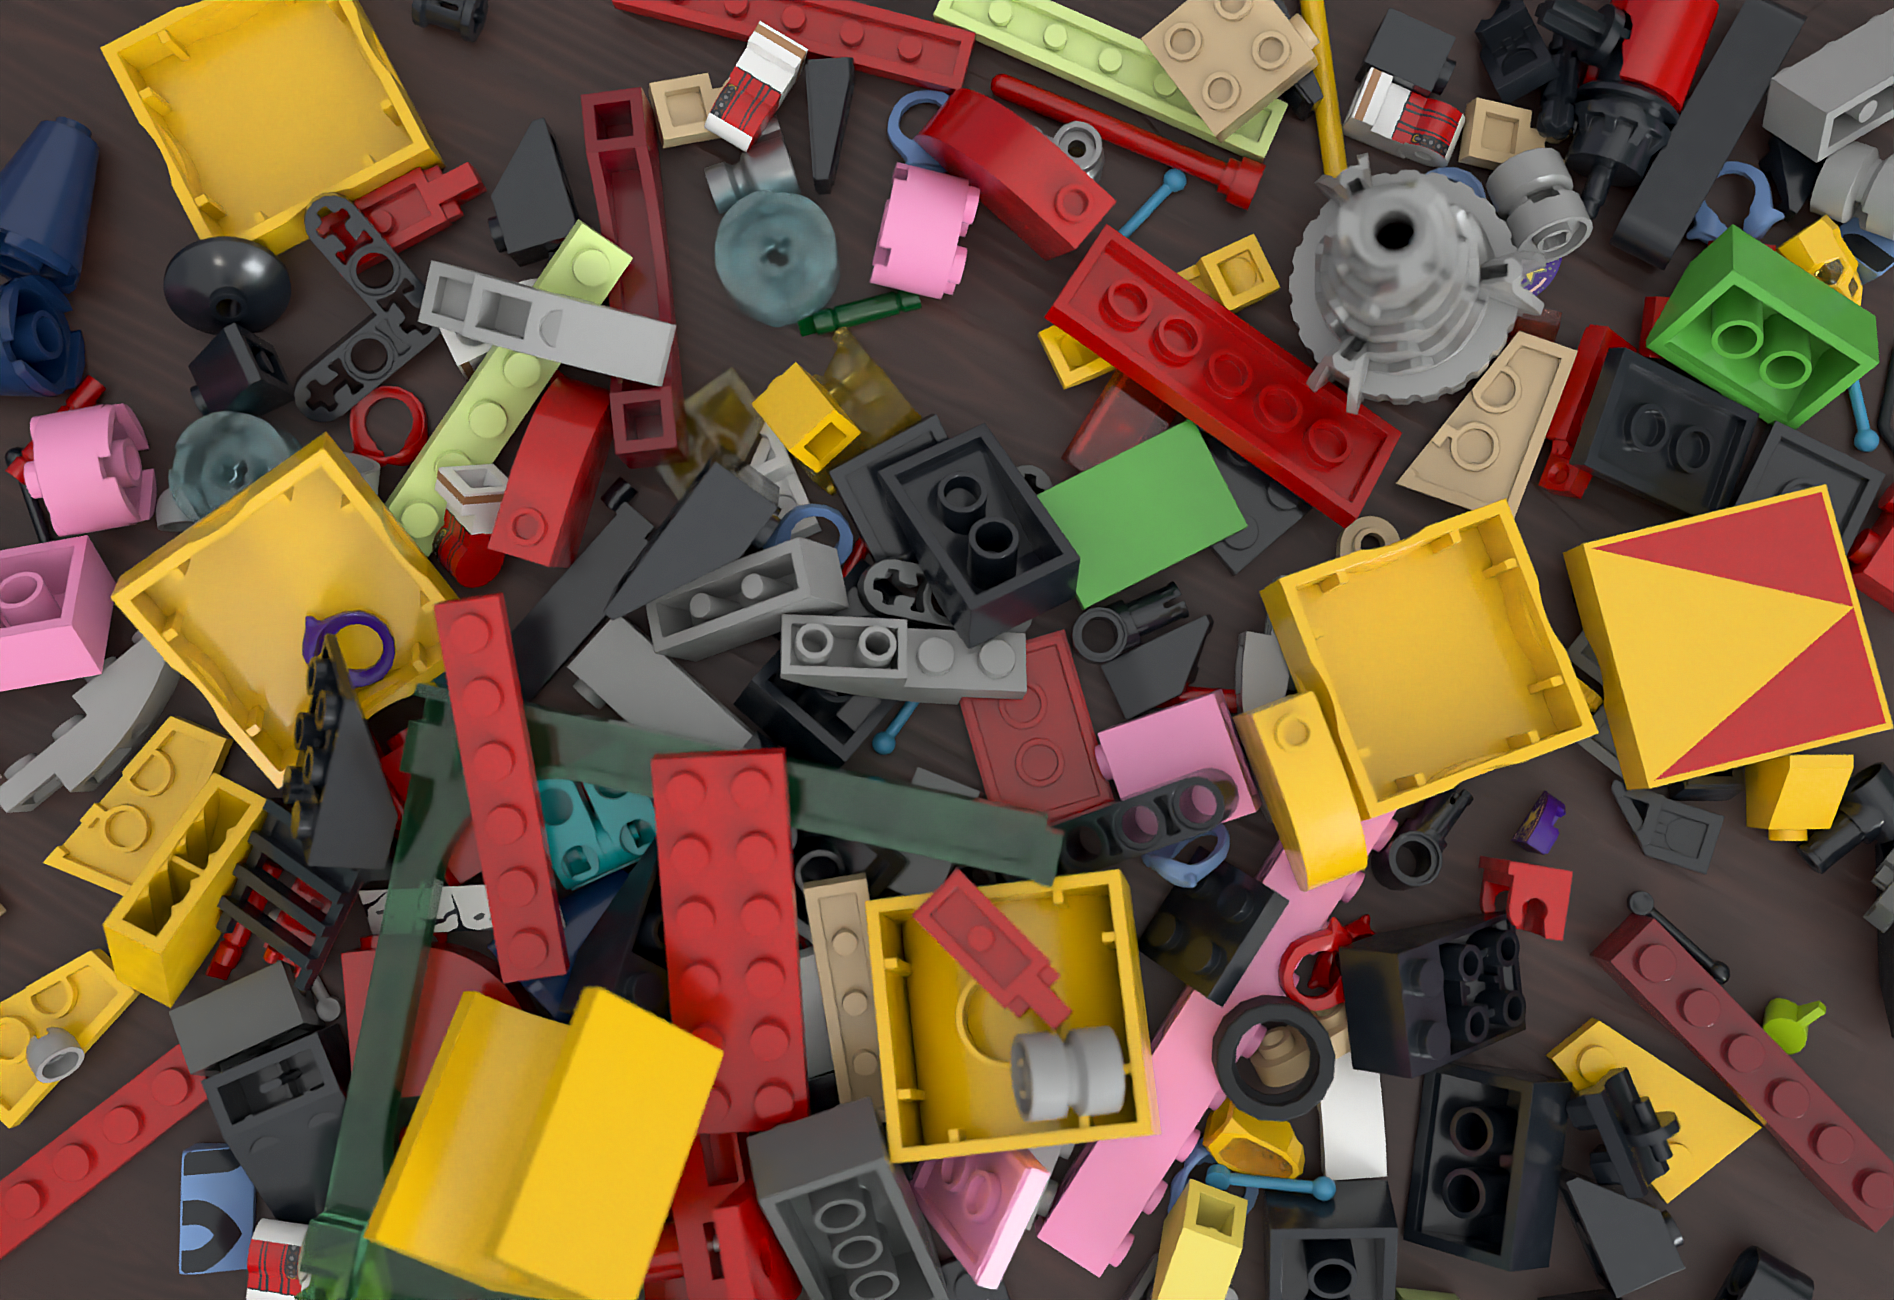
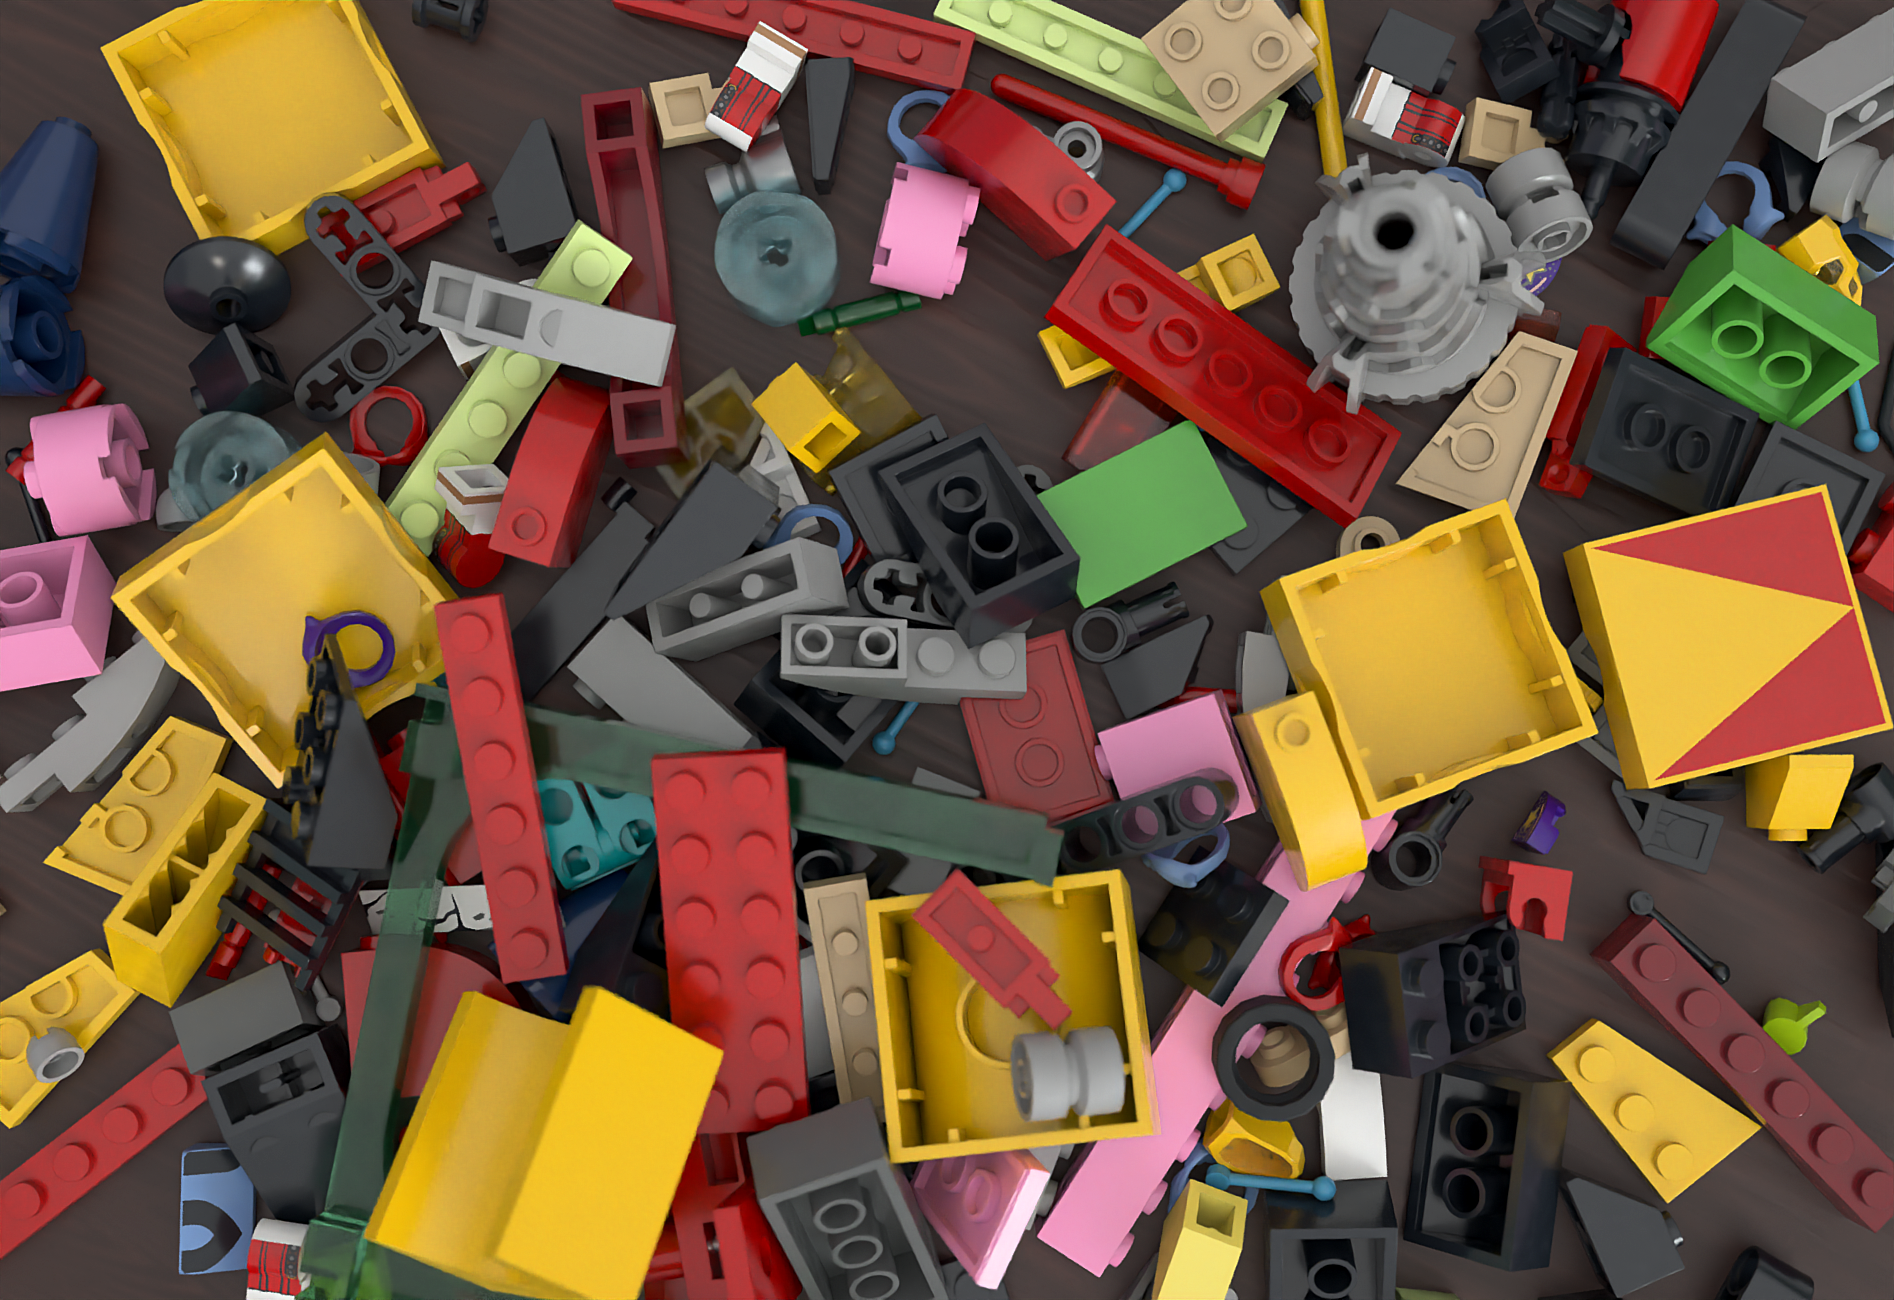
(1632, 1132): black hips -> none

